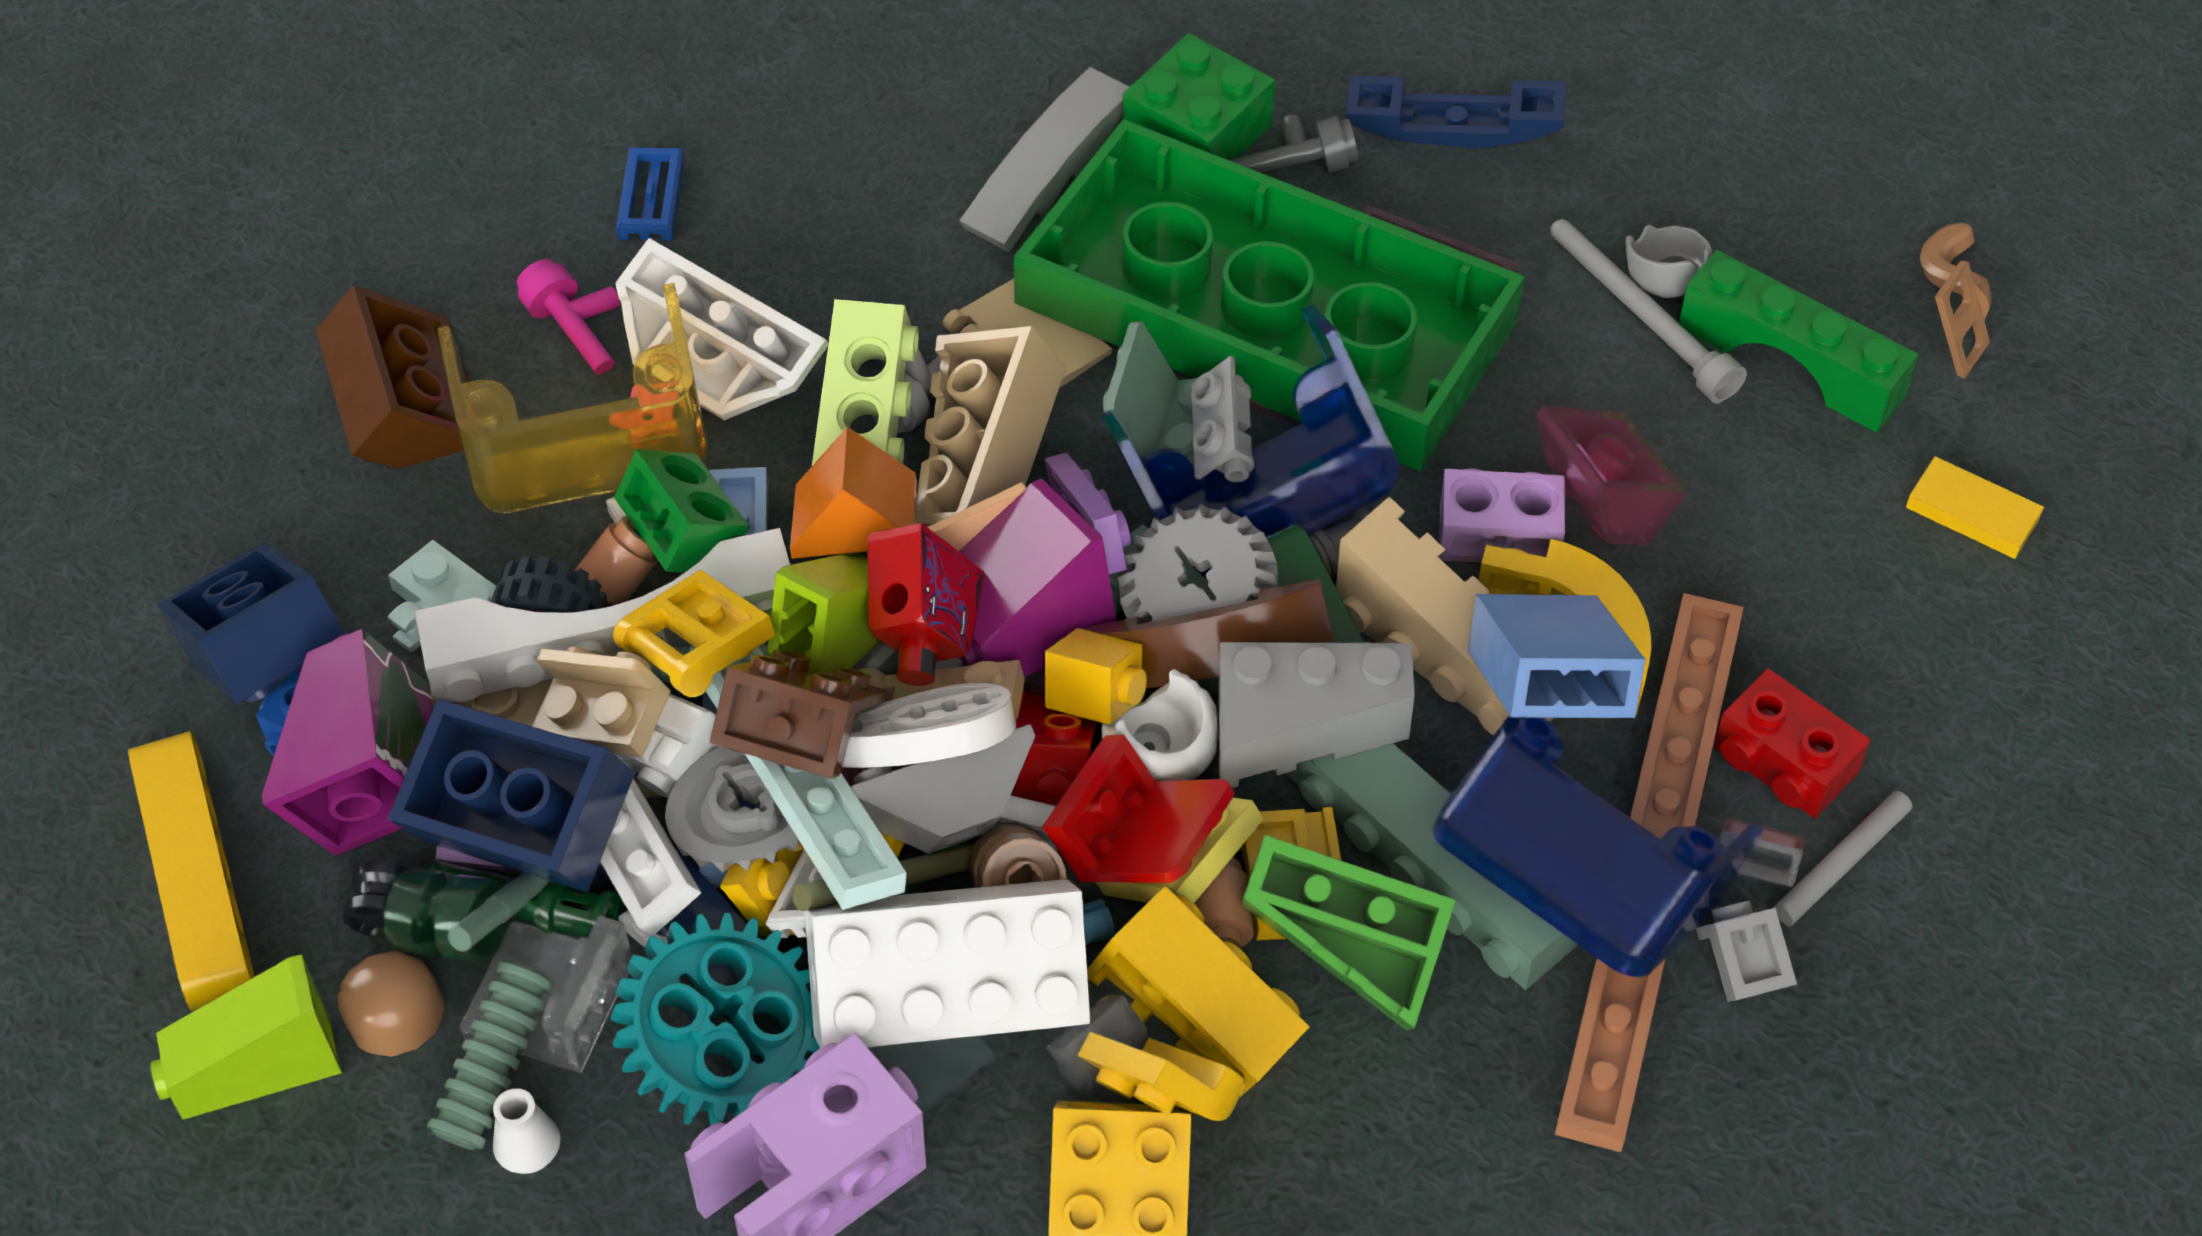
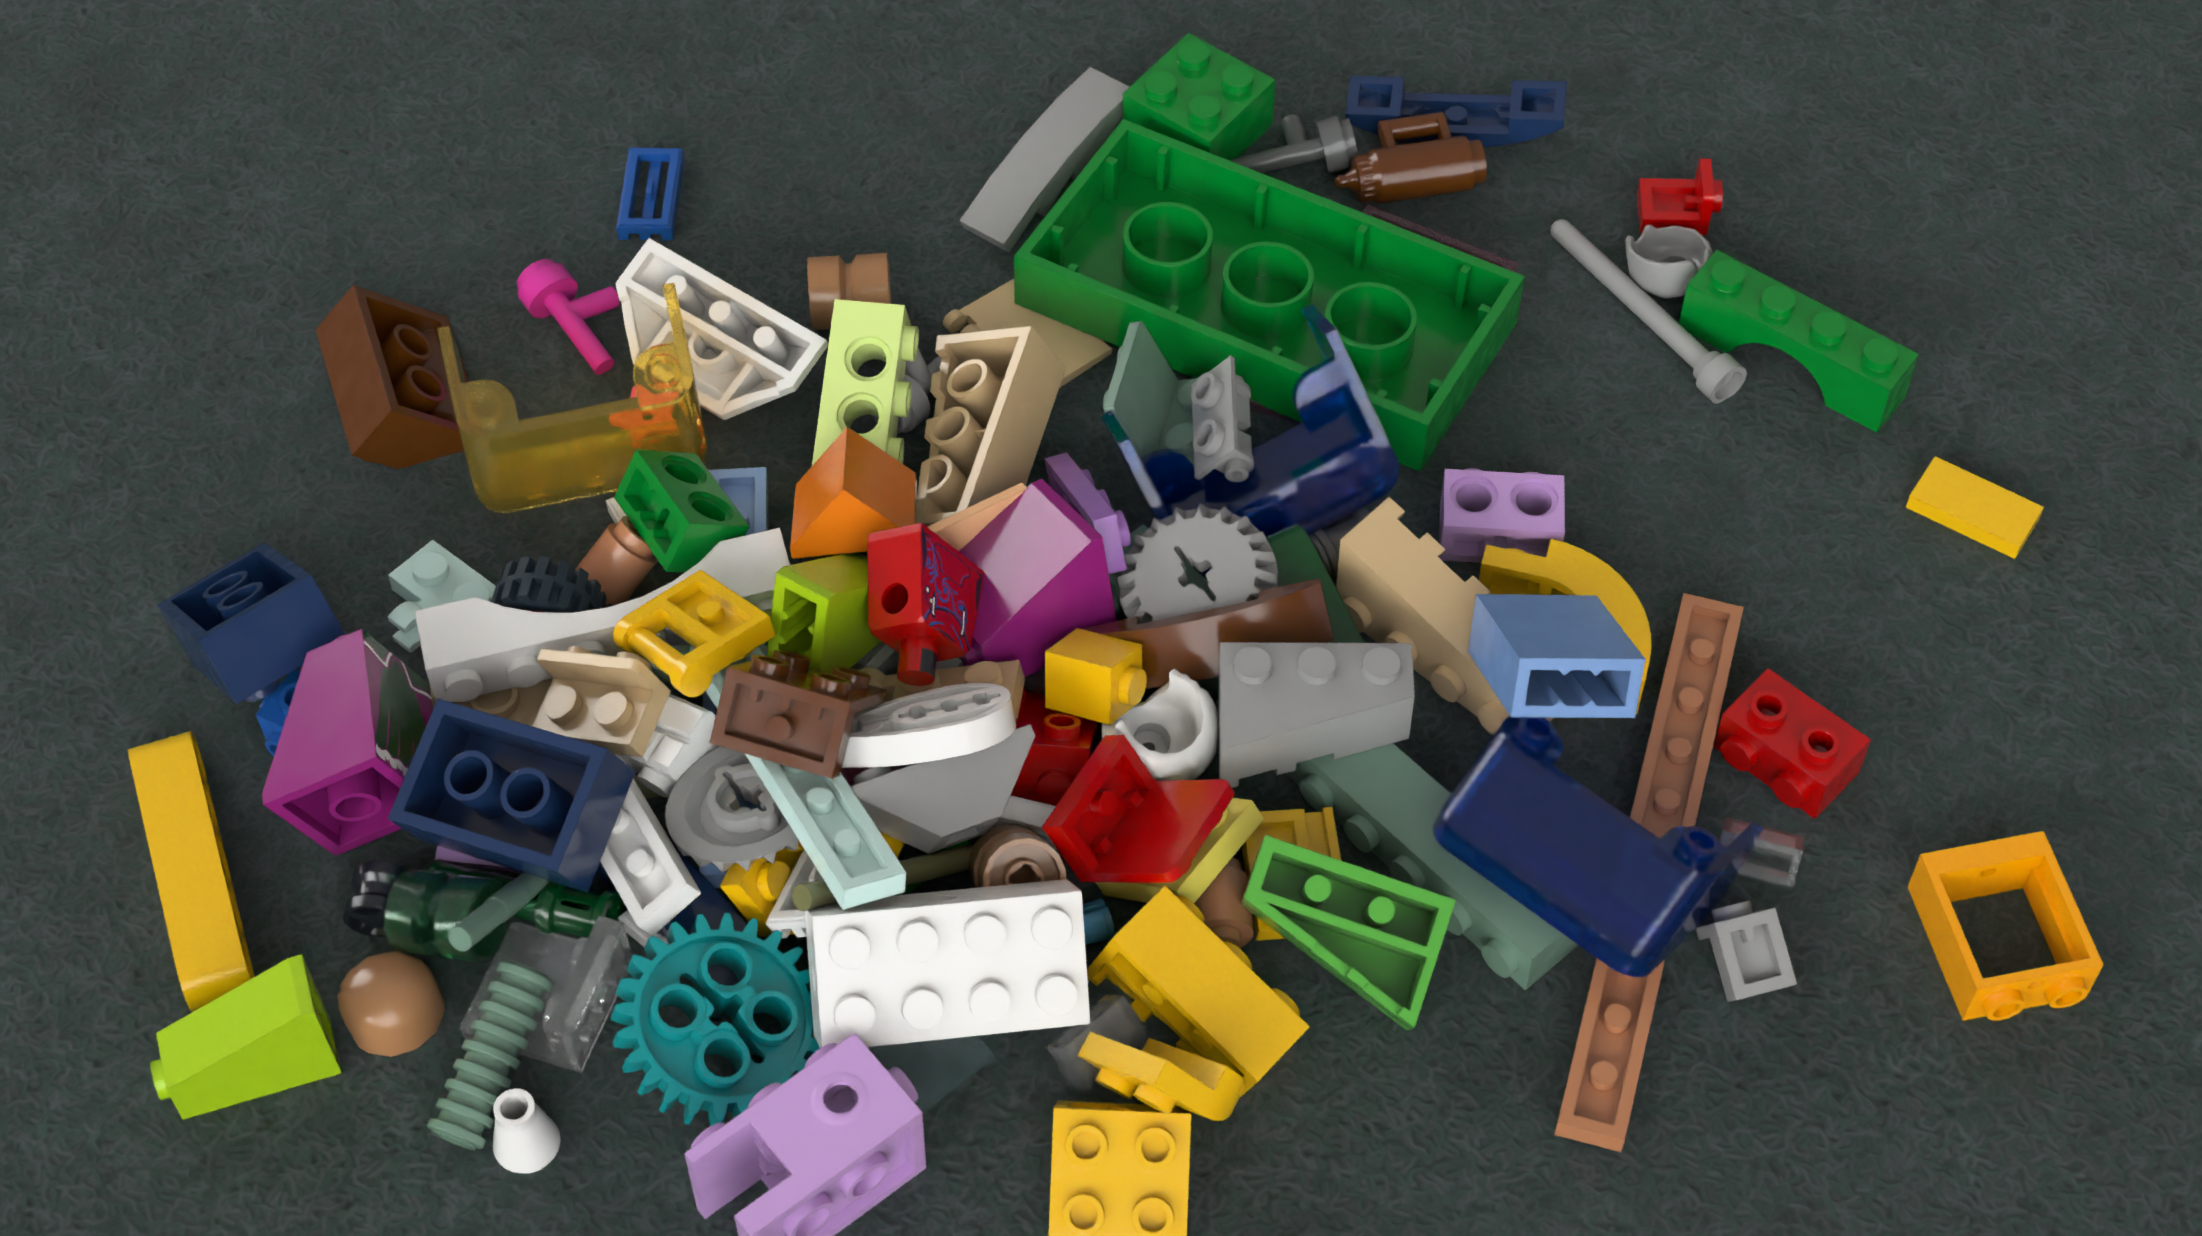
(831, 279): none -> medium nougat wheel
(1415, 168): none -> reddish brown piece
(1610, 472): clear pink slope -> none
(1680, 201): none -> red bracket
(1843, 858): light grey bar -> none
(1974, 288): medium nougat piece -> none
(1996, 868): none -> light orange window

